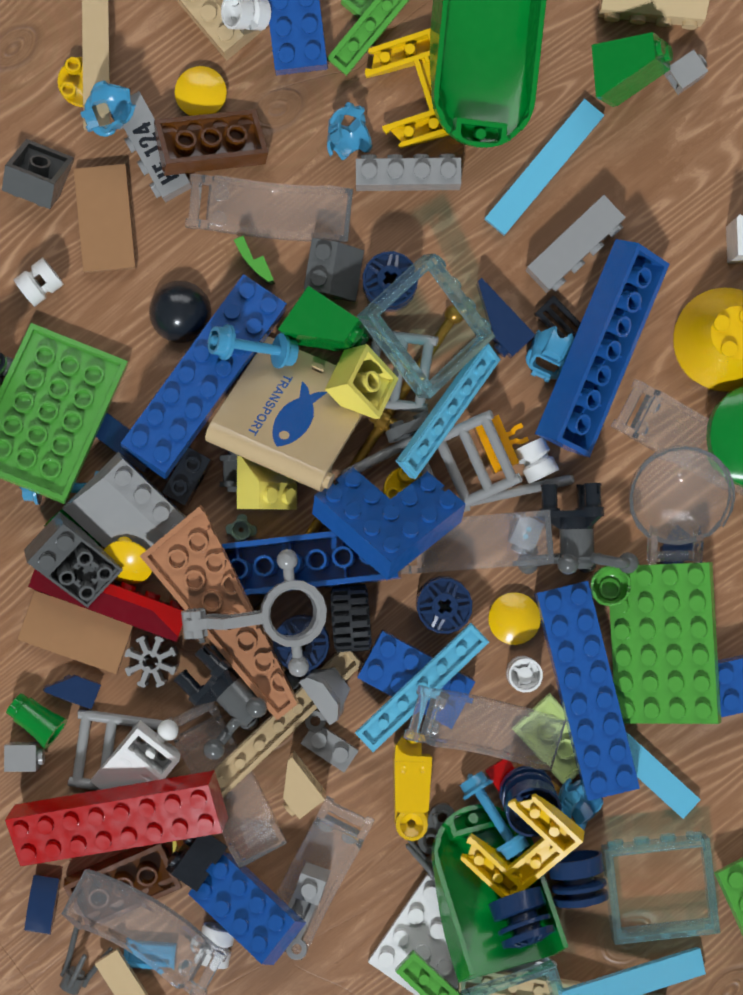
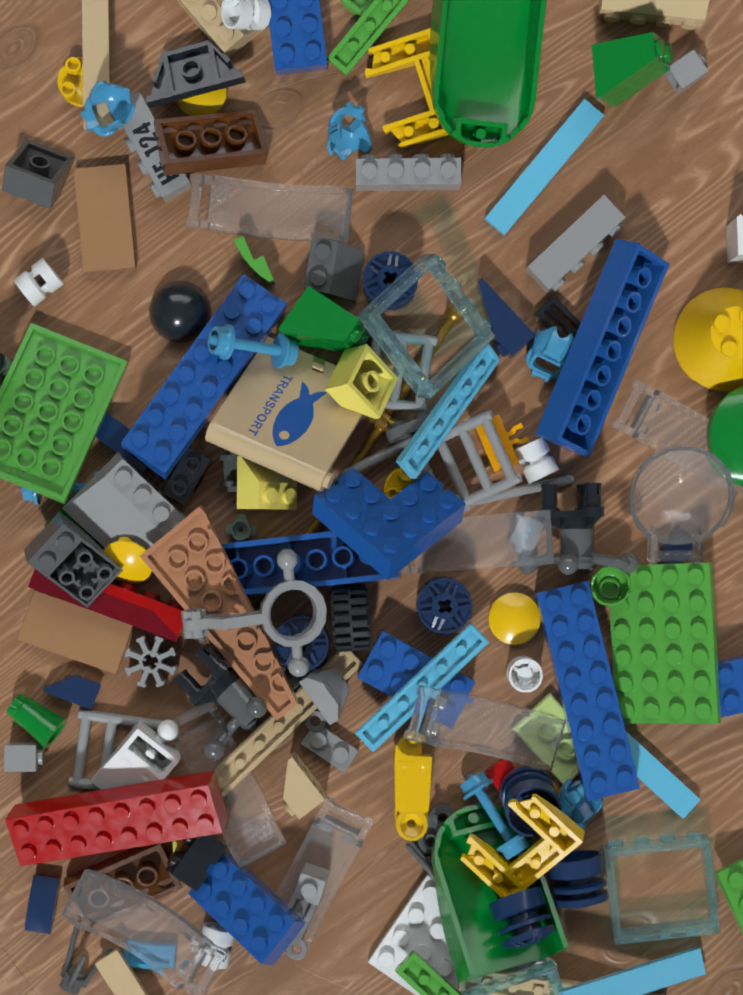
(192, 72): none -> black wing

